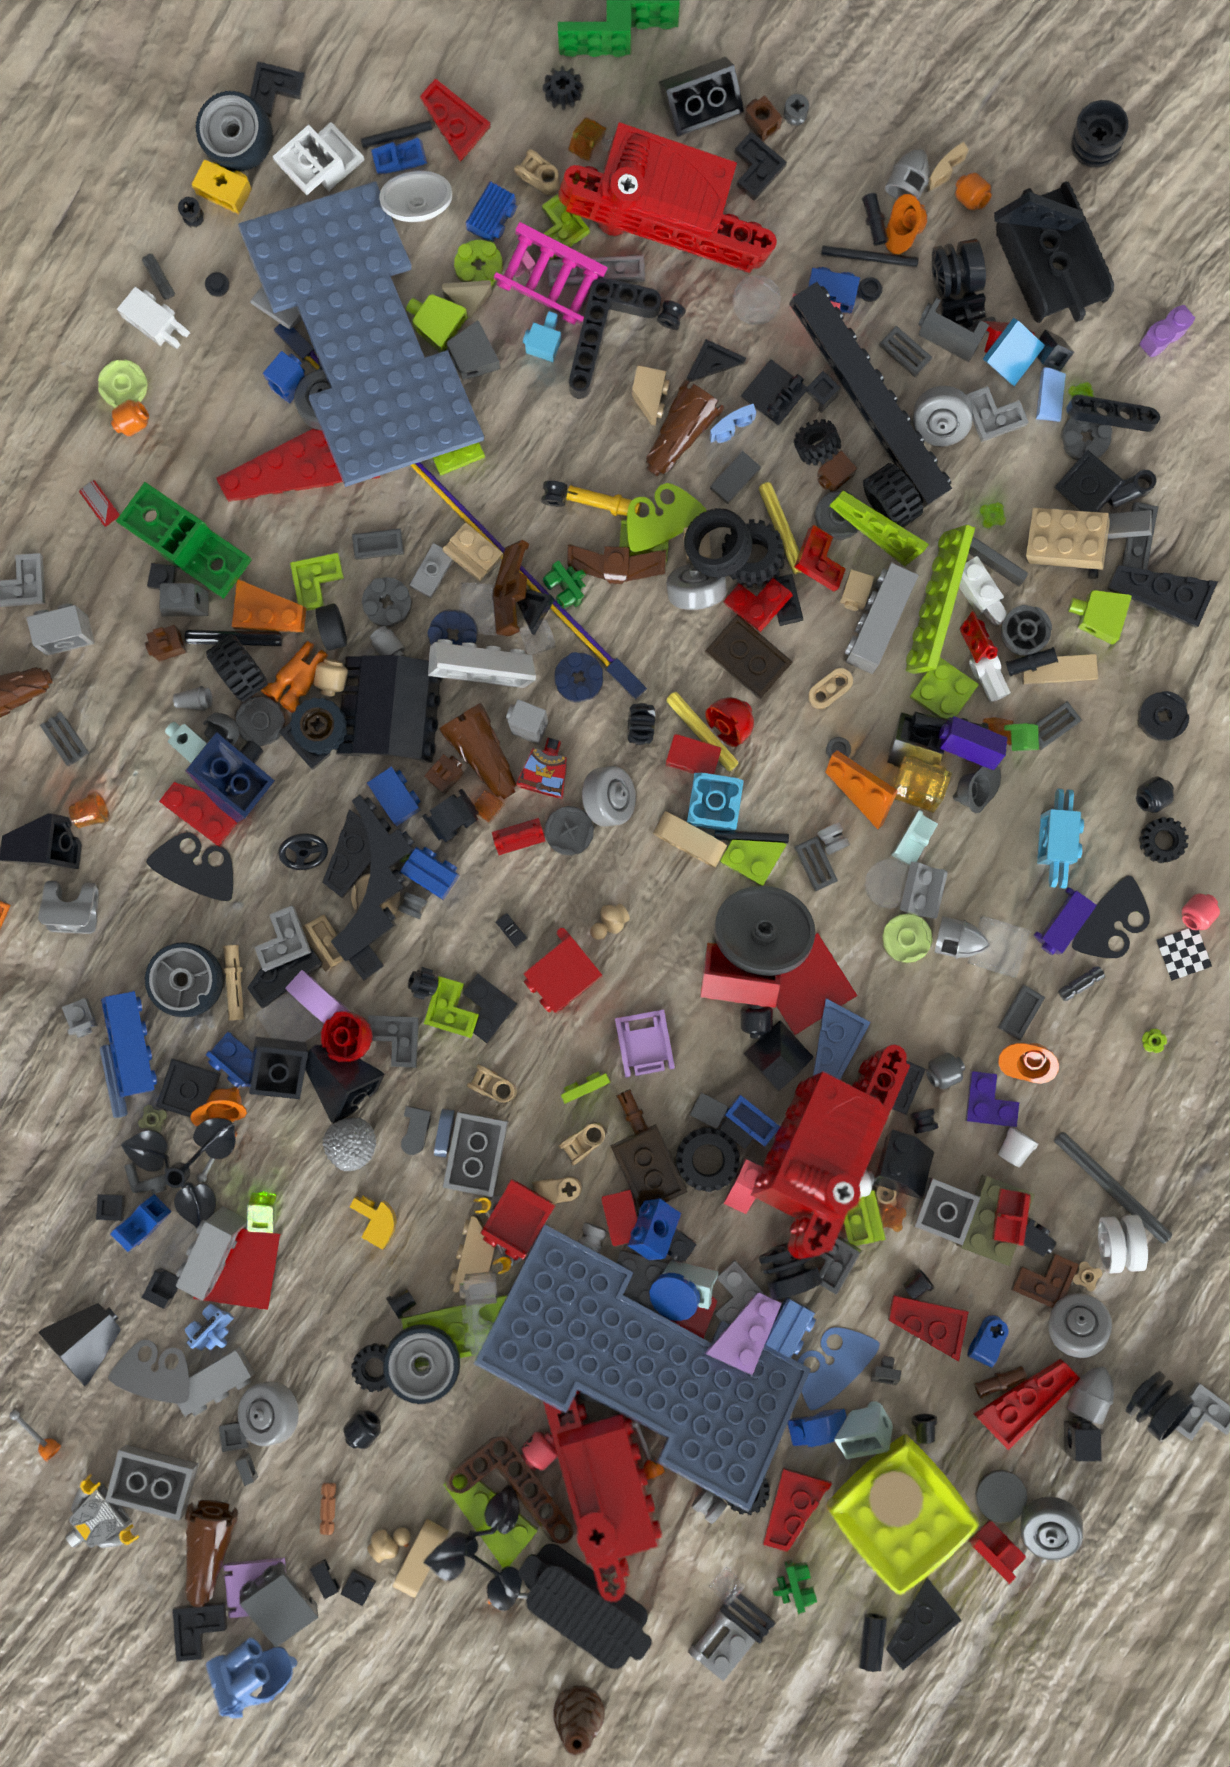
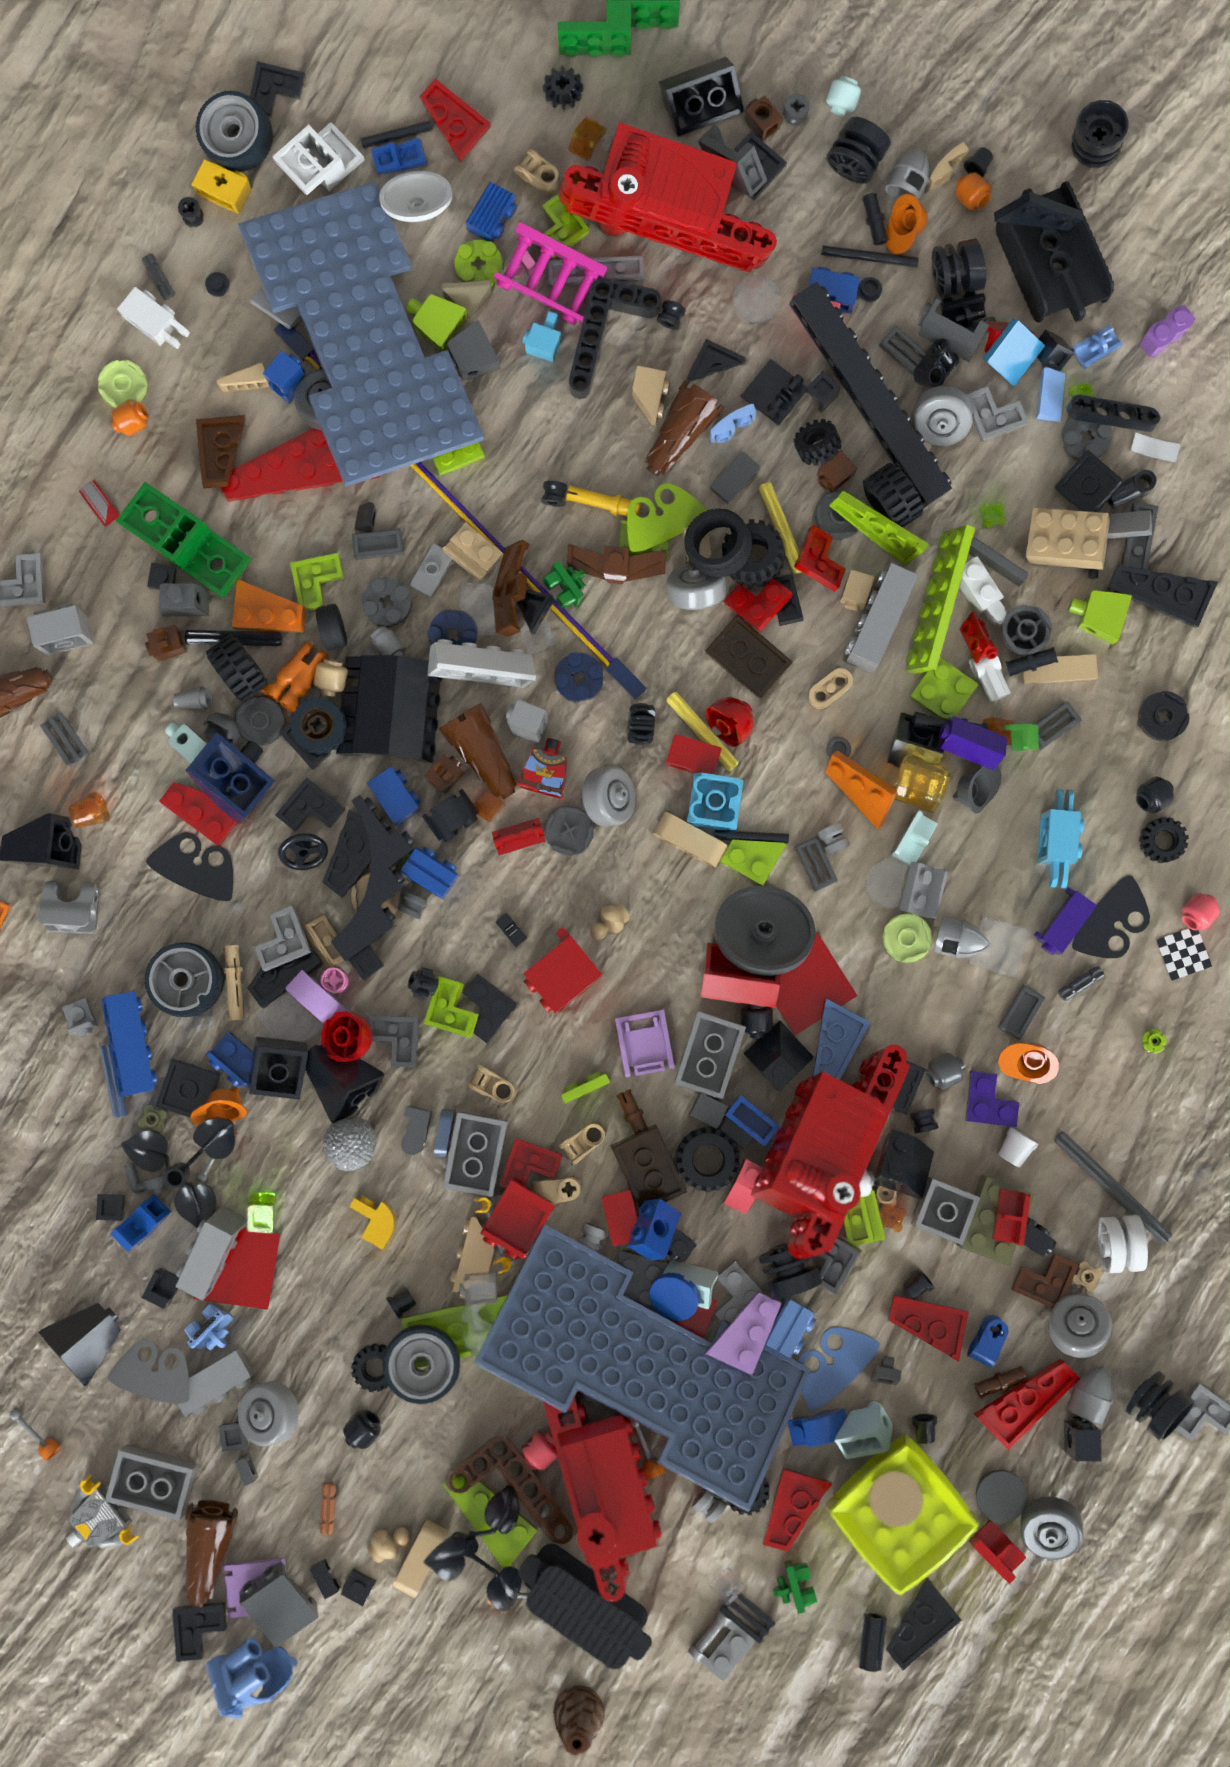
(218, 448): none -> reddish brown wing
(244, 379): none -> tan slope
(307, 800): none -> black plate
(330, 980): none -> bright pink wheel
(366, 517): none -> black slope
(527, 1158): none -> red plate
(709, 1055): none -> light grey brick
(748, 173): none -> dark grey panel
(843, 95): none -> light aqua head
(858, 150): none -> black wheel
(936, 365): none -> black piece
(979, 162): none -> black piece
(1096, 347): none -> medium blue hips
(1155, 448): none -> white sticker

